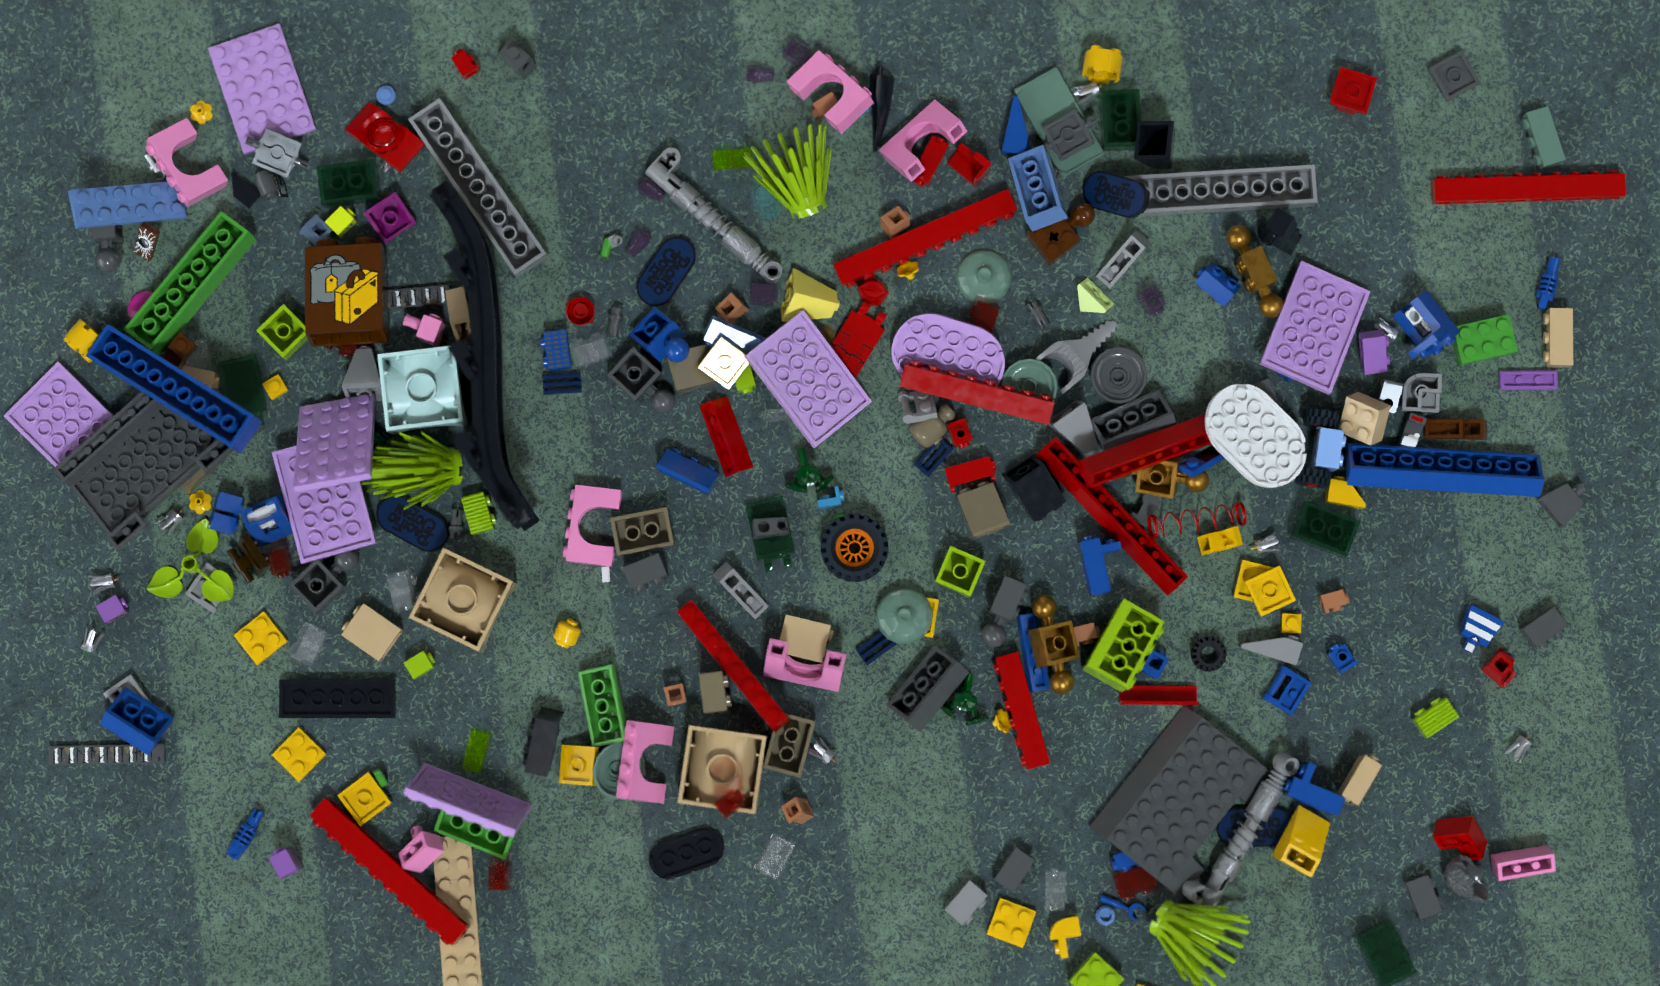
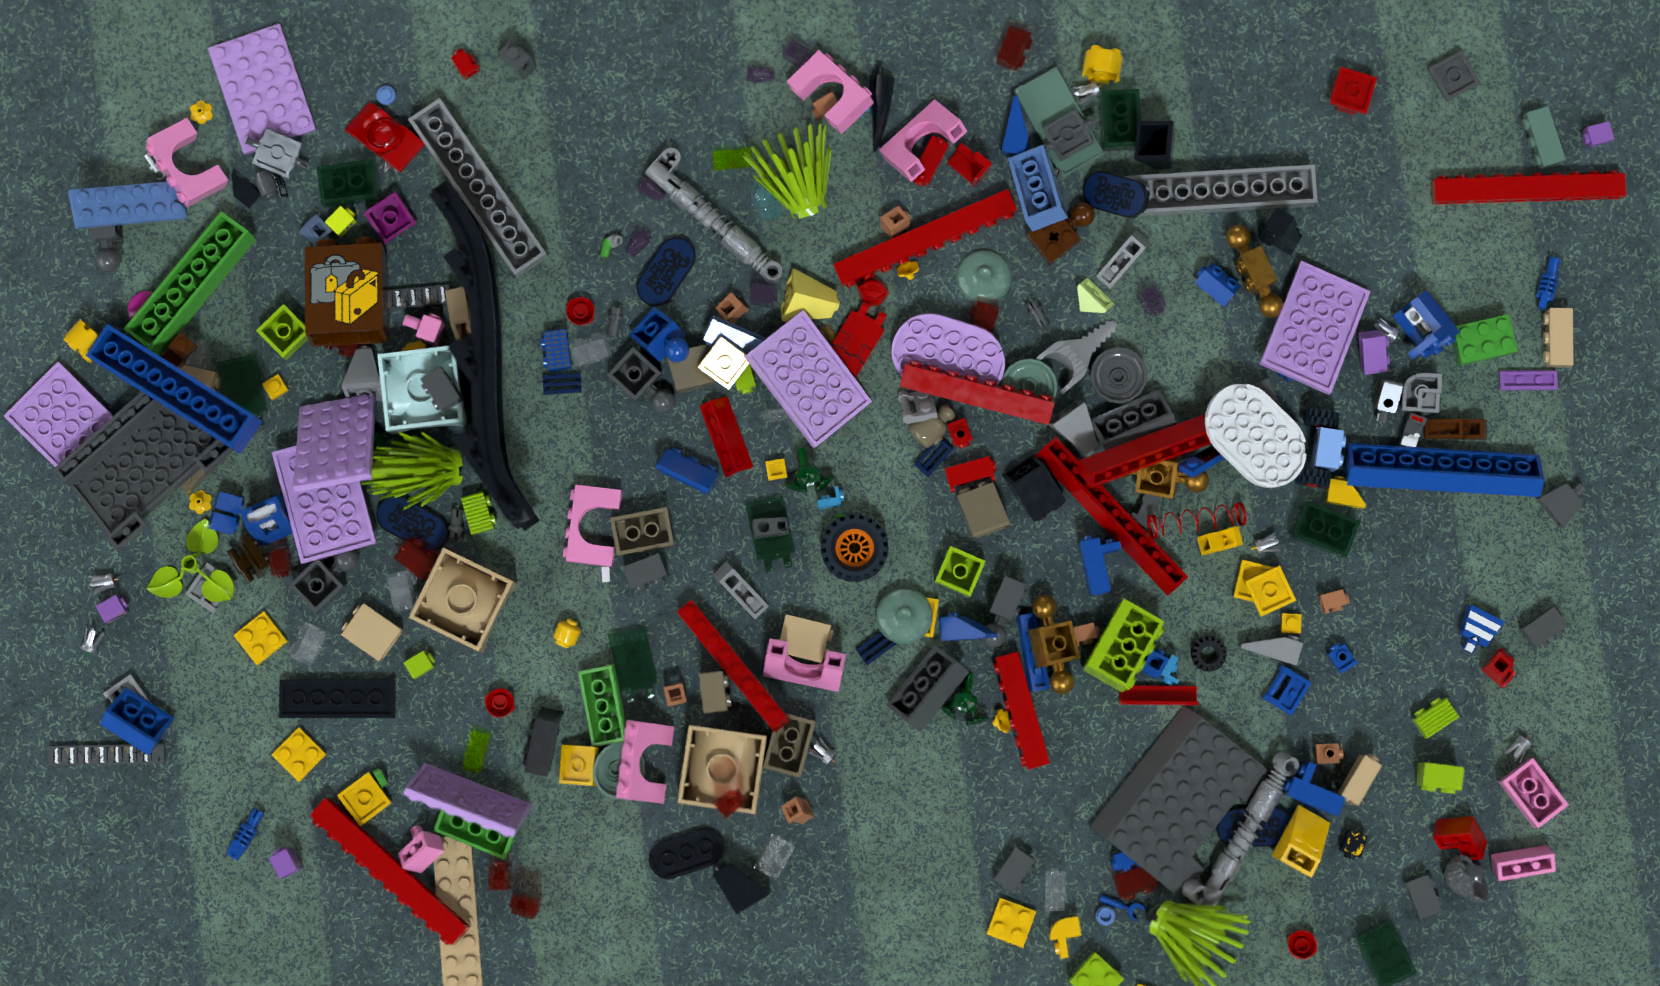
(146, 241): tile -> none
(170, 517): flat silver piece -> none
(414, 346): none -> yellow plant
(417, 558): none -> clear red brick
(442, 389): none -> dark grey brick
(499, 703): none -> red hat
(525, 905): none -> clear red brick
(633, 662): none -> clear green tile
(738, 887): none -> black slope
(776, 469): none -> yellow plate
(963, 628): none -> blue slope
(966, 902): light grey brick -> none
(1013, 48): none -> clear red brick
(1170, 667): none -> dark azure bracket
(1302, 944): none -> red hat
(1320, 753): none -> nougat brick
(1353, 844): none -> black brick
(1364, 418): tan brick -> none
(1445, 777): none -> lime brick
(1533, 793): none -> bright pink brick
(1597, 135): none -> medium lavender brick

